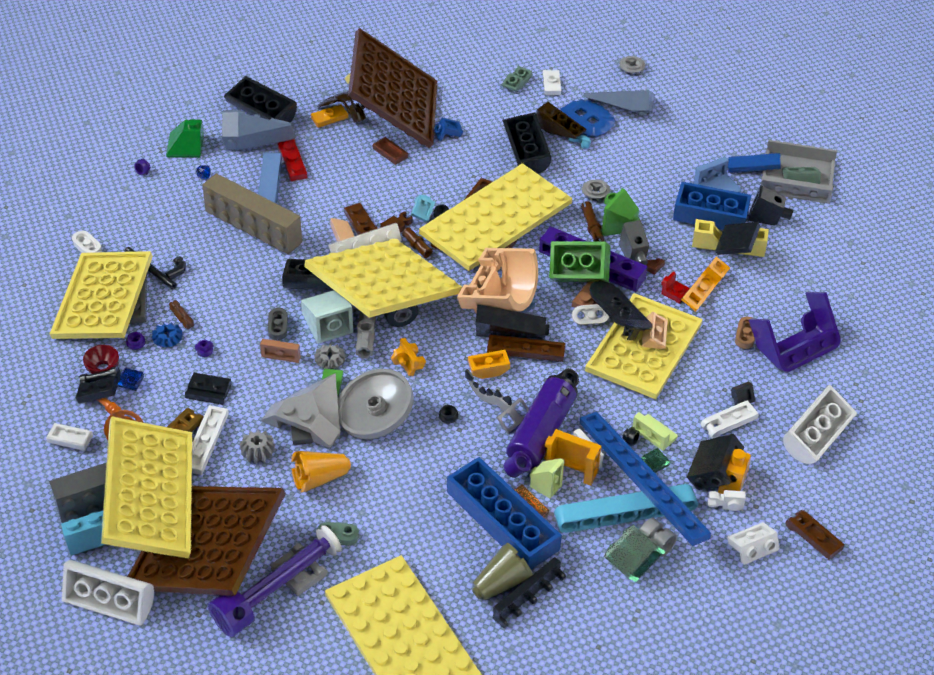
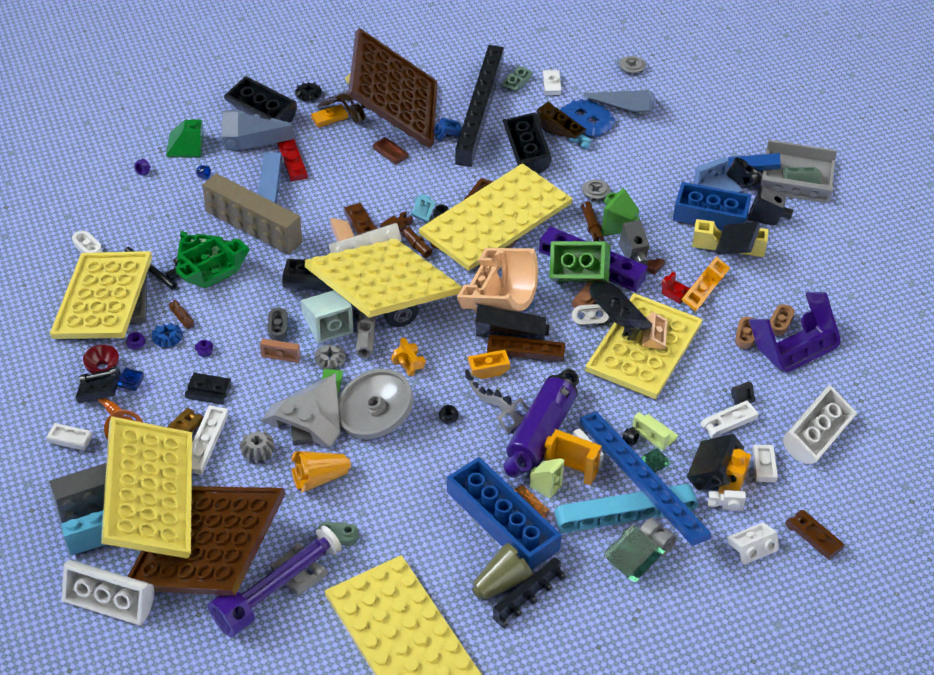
(208, 258): none -> green wedge
(314, 93): none -> black gear
(479, 106): none -> black brick
(743, 173): none -> black piece
(764, 463): none -> white plate
(782, 319): none -> medium nougat plate

